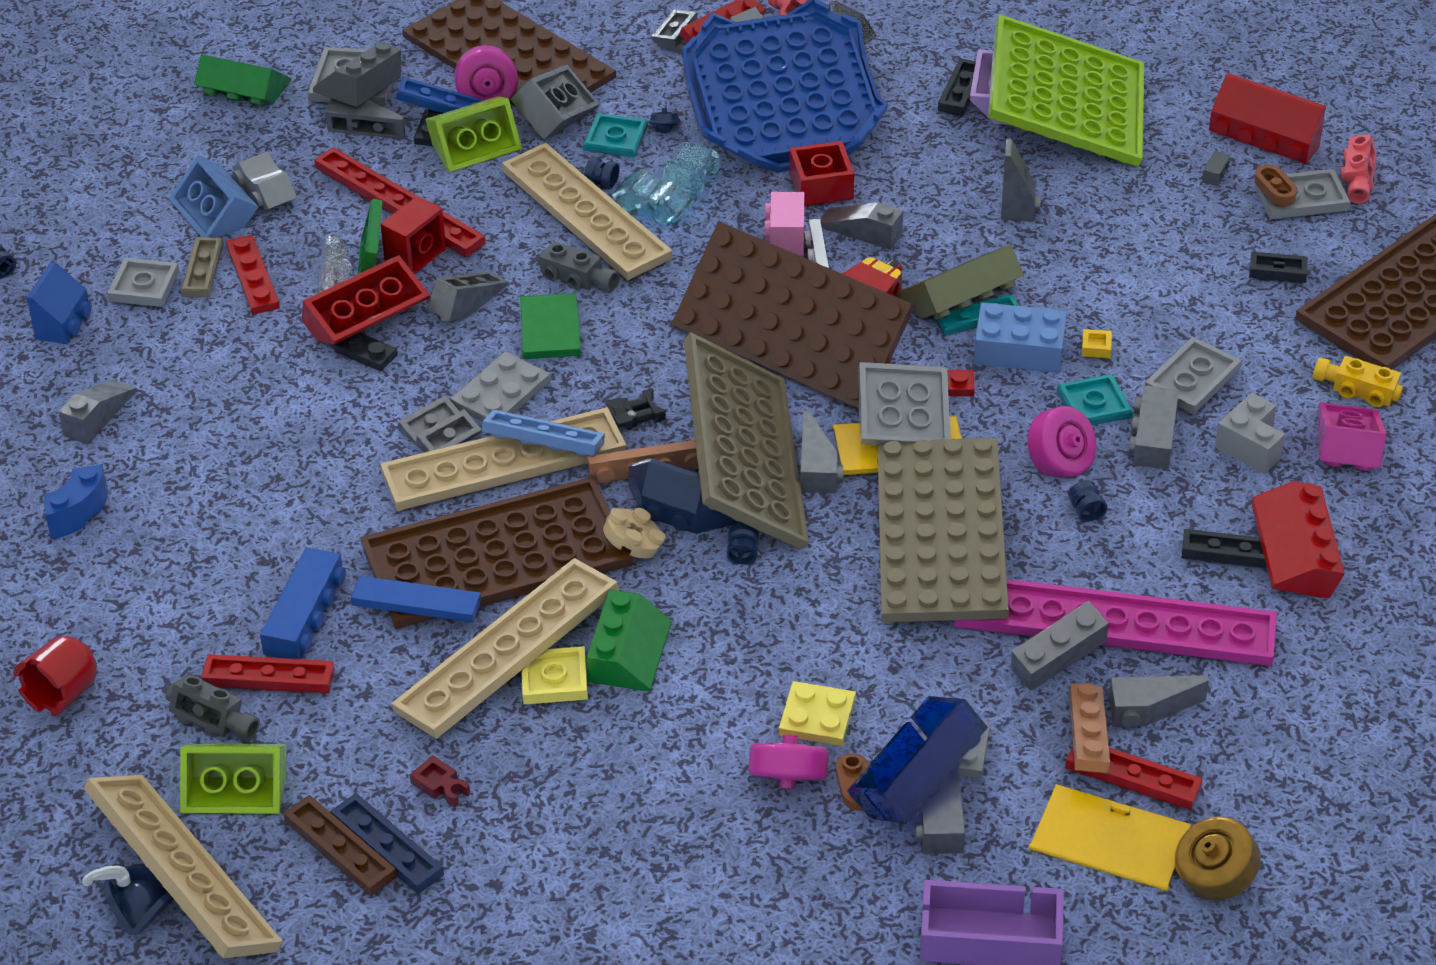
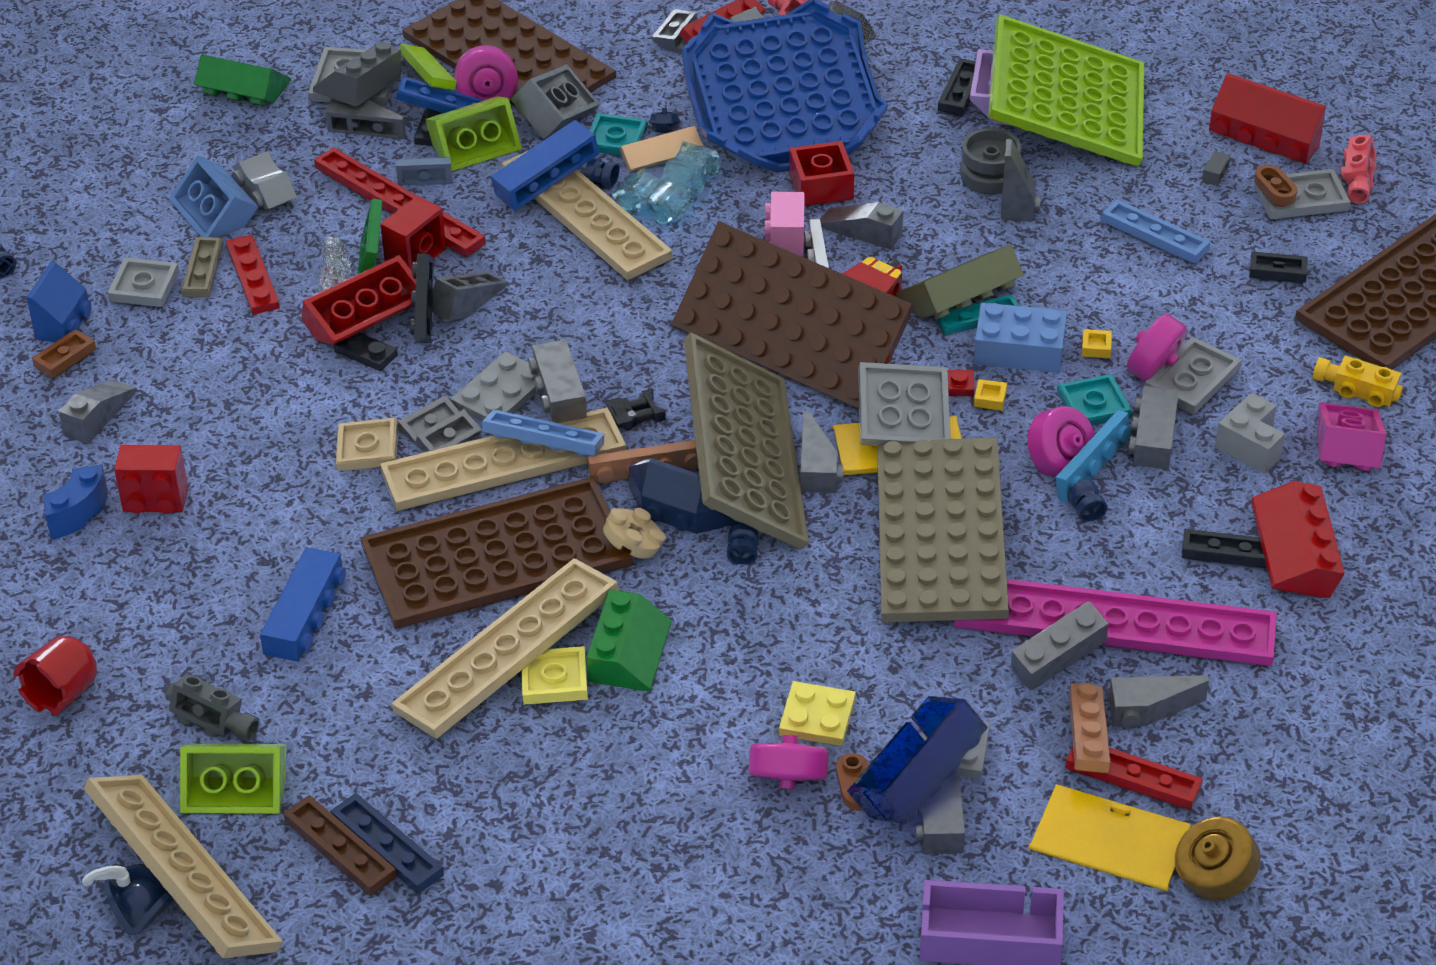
(64, 353): none -> dark orange plate
(151, 478): none -> red brick
(268, 673): red plate -> none
(366, 443): none -> tan tile
(416, 599): blue tile -> none
(422, 298): none -> black plate
(423, 171): none -> sand blue plate
(427, 67): none -> lime tile
(438, 778): dark red plate -> none
(545, 165): none -> blue brick
(550, 326): green tile -> none
(558, 381): none -> flat silver brick
(576, 268): dark grey brick -> none
(657, 149): none -> light nougat tile
(985, 159): none -> dark grey wheel
(990, 394): none -> yellow plate
(1094, 454): none -> dark azure plate
(1156, 231): none -> medium blue plate
(1156, 347): none -> dark pink wheel

